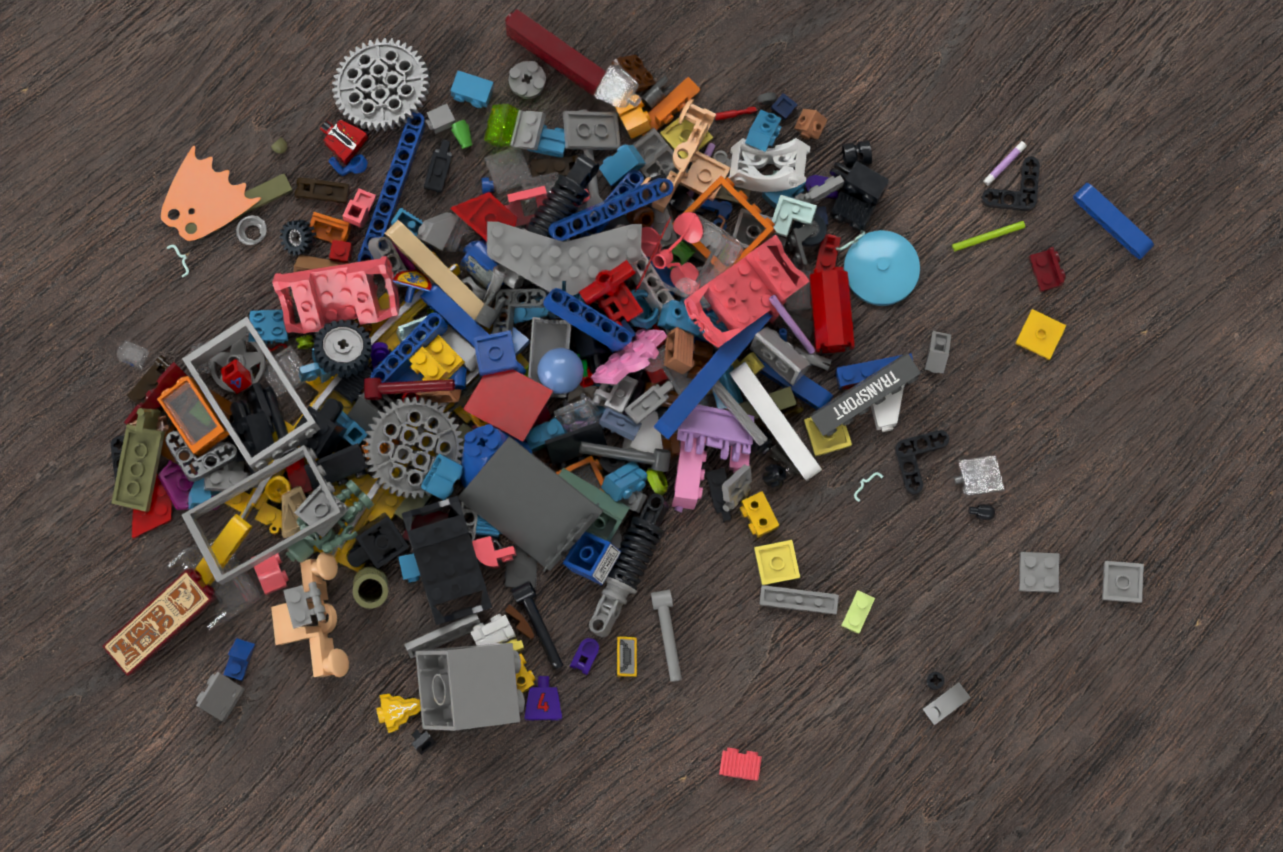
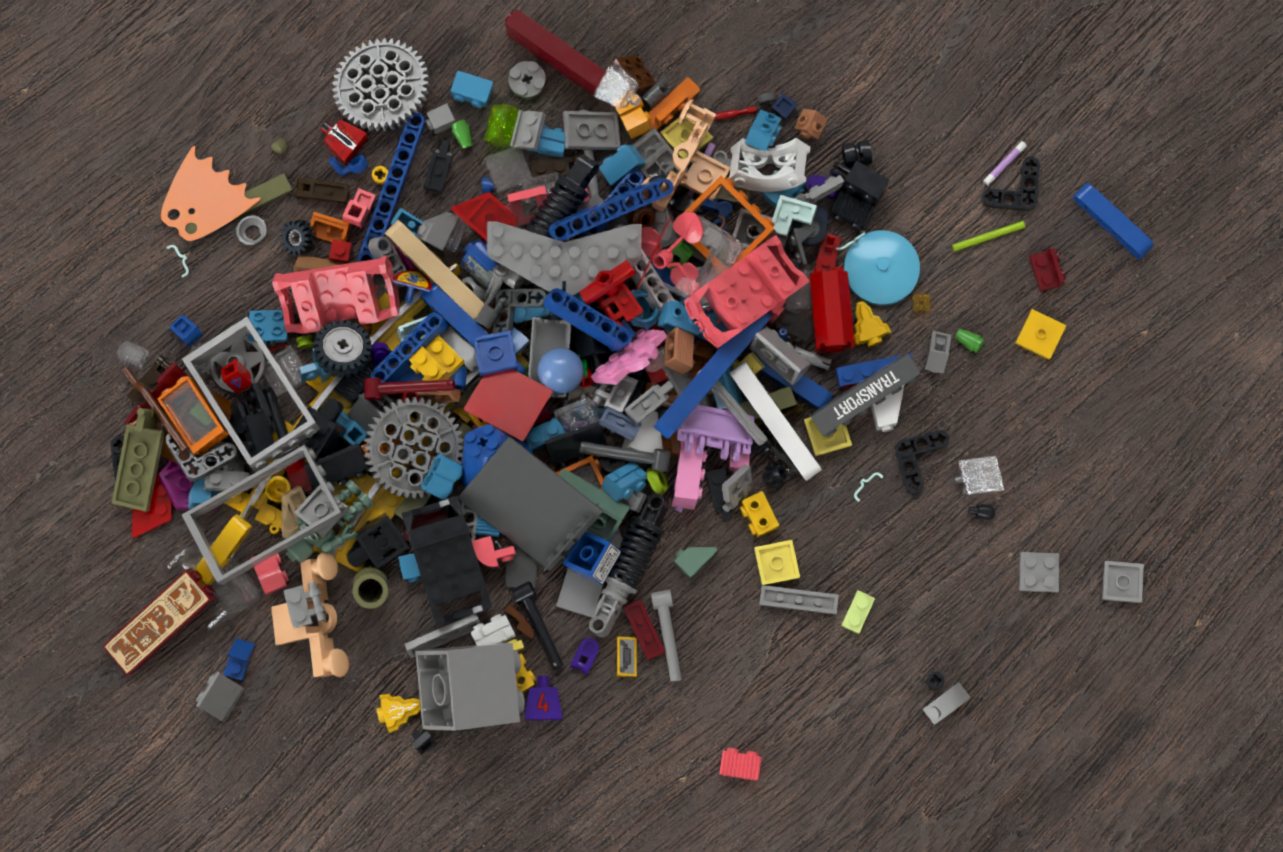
(140, 387): none -> reddish brown piece
(186, 330): none -> blue slope
(376, 171): none -> yellow bush
(579, 594): none -> light grey tile
(644, 630): none -> dark red plate
(693, 559): none -> sand green slope
(792, 325): lavender piece -> none
(869, 327): none -> yellow rock
(926, 302): none -> clear yellow plate
(970, 340): none -> bright green cone

